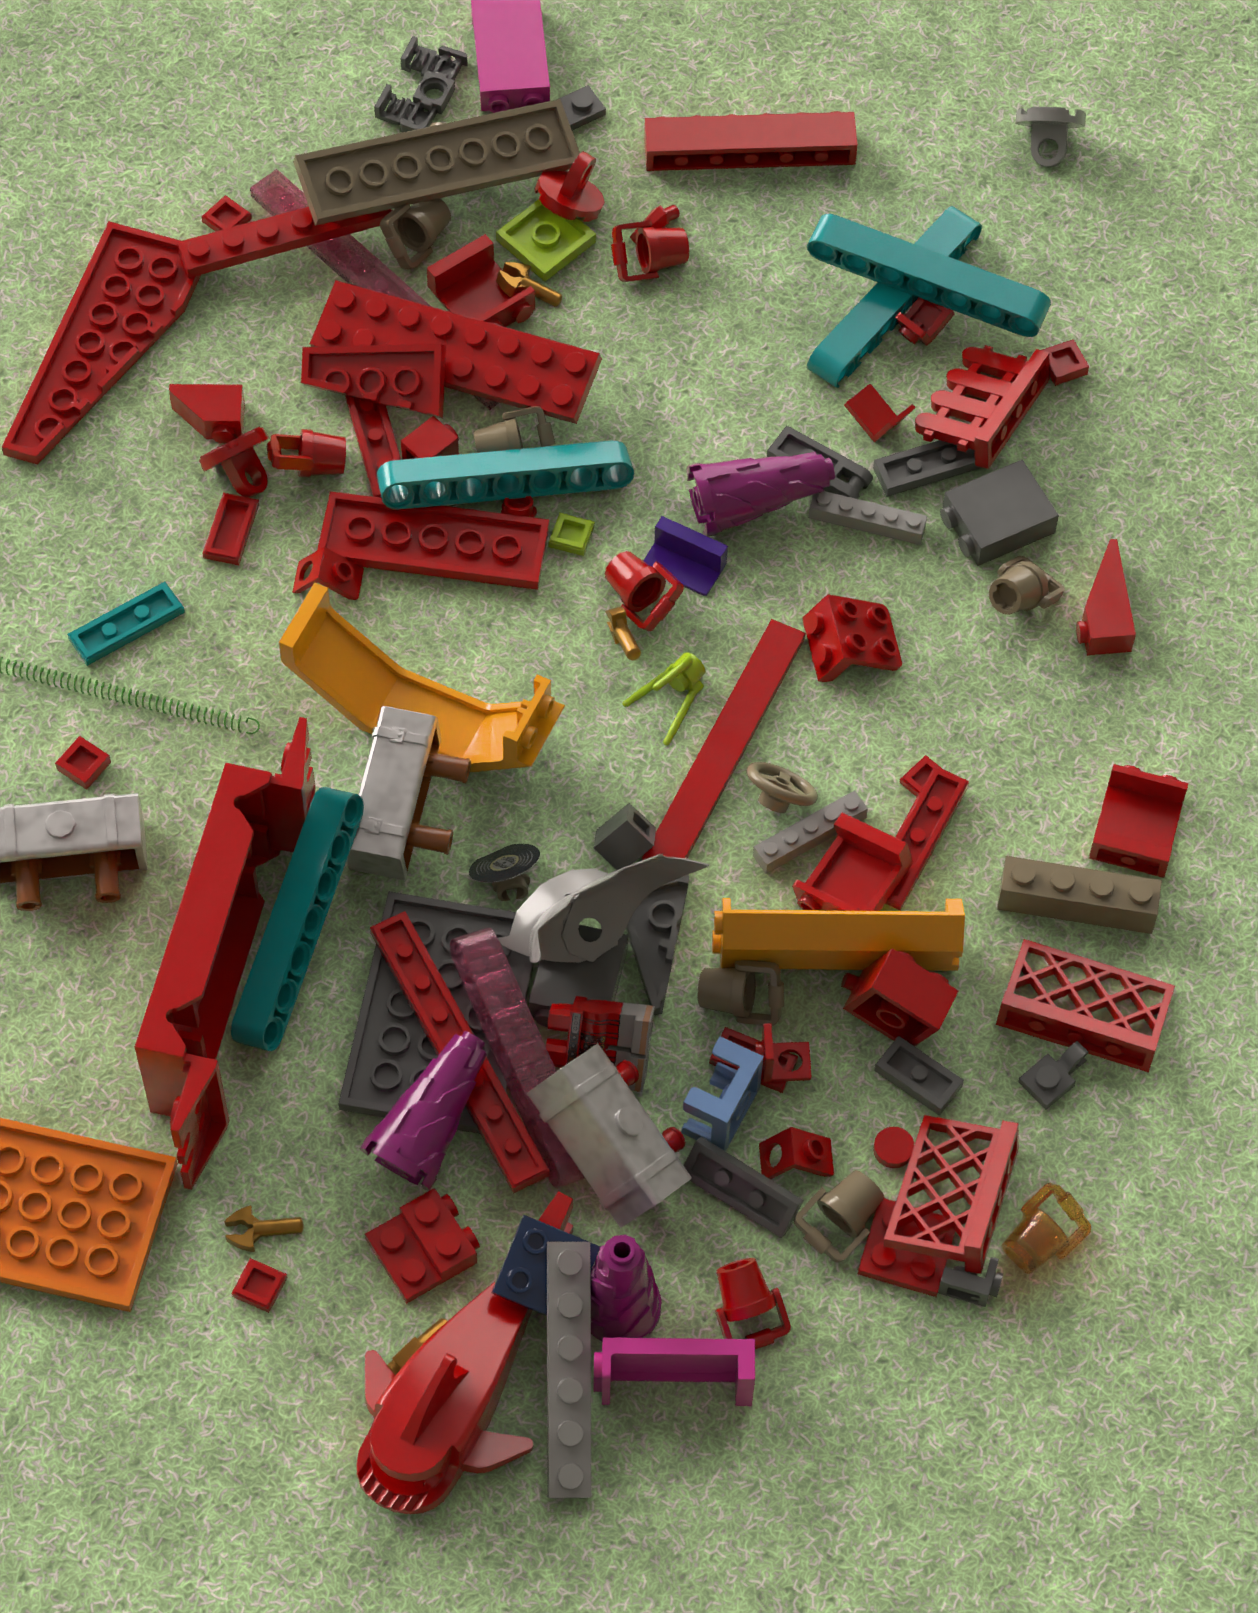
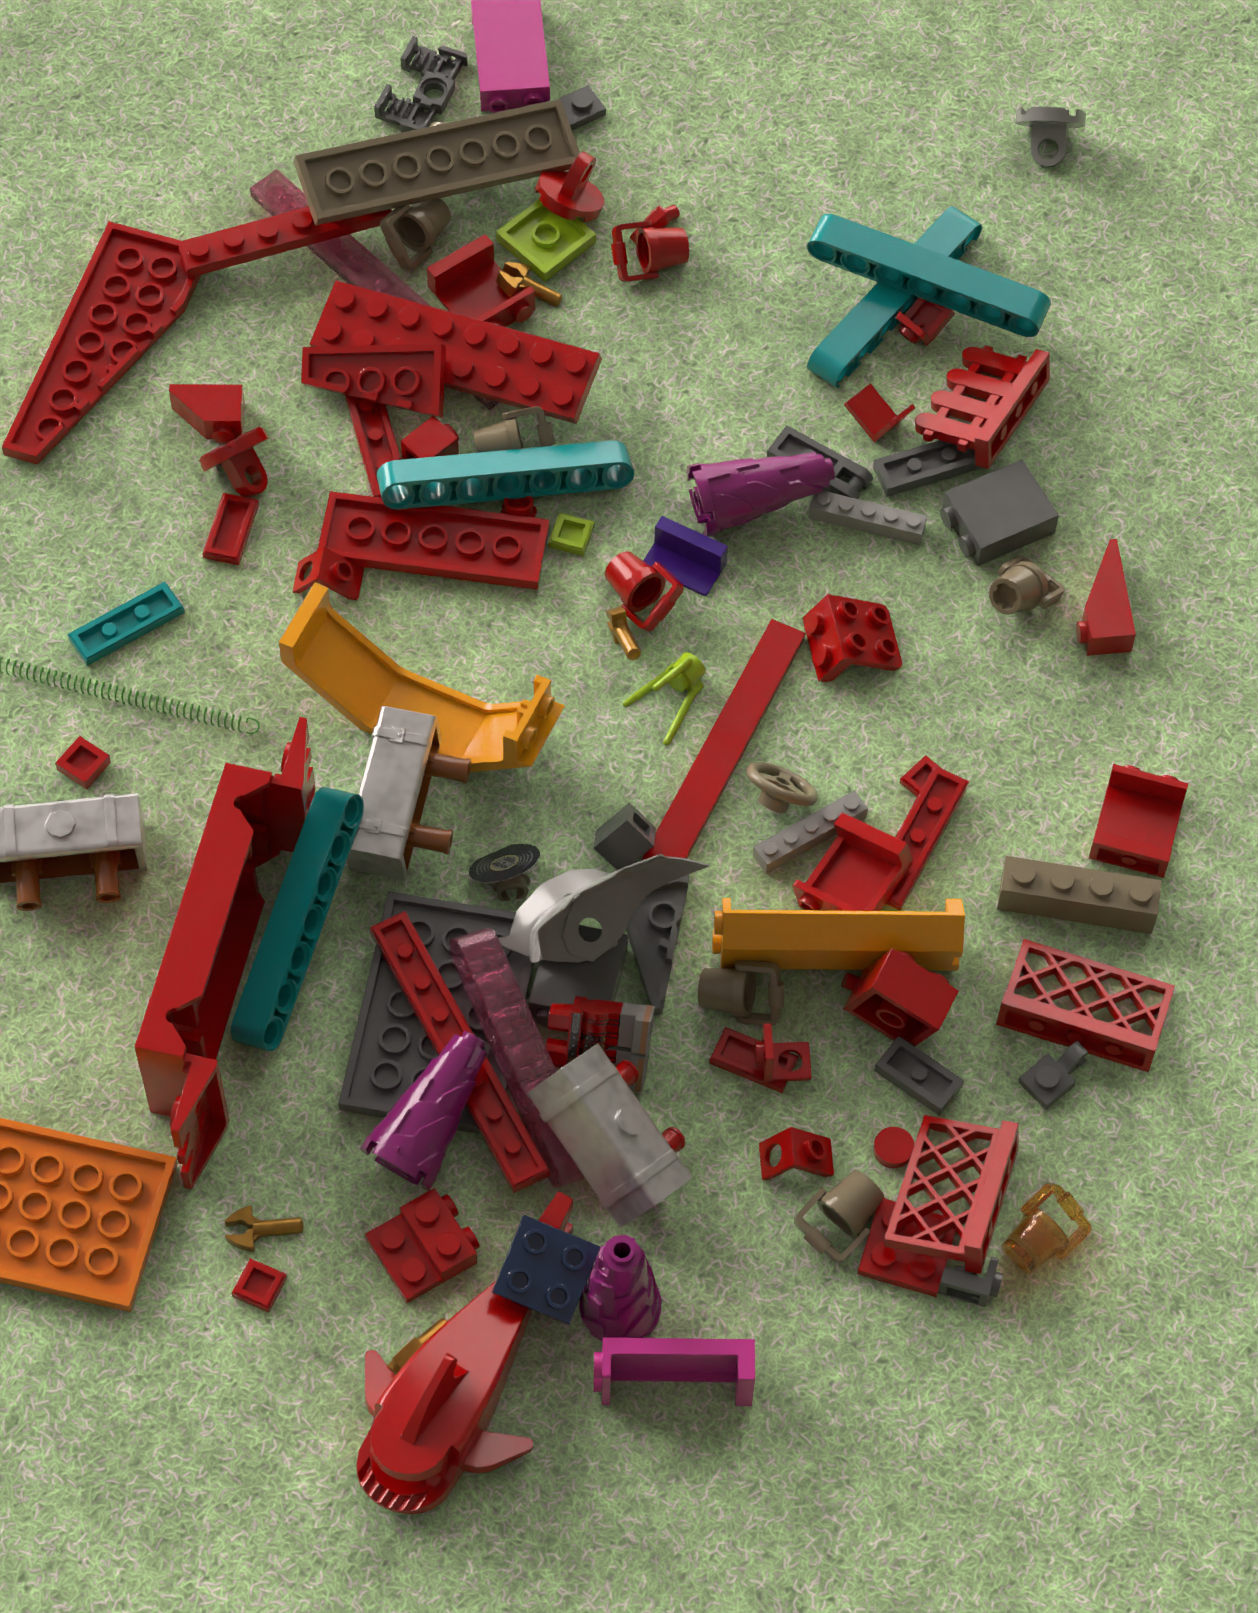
(225, 215): red tile -> none
(316, 453): red piece -> none
(568, 1370): light grey plate -> none
(736, 1098): medium blue panel -> none
(742, 1187): dark grey plate -> none
(747, 1296): red piece -> none
(750, 141): brick -> none
(1066, 362): red plate -> none

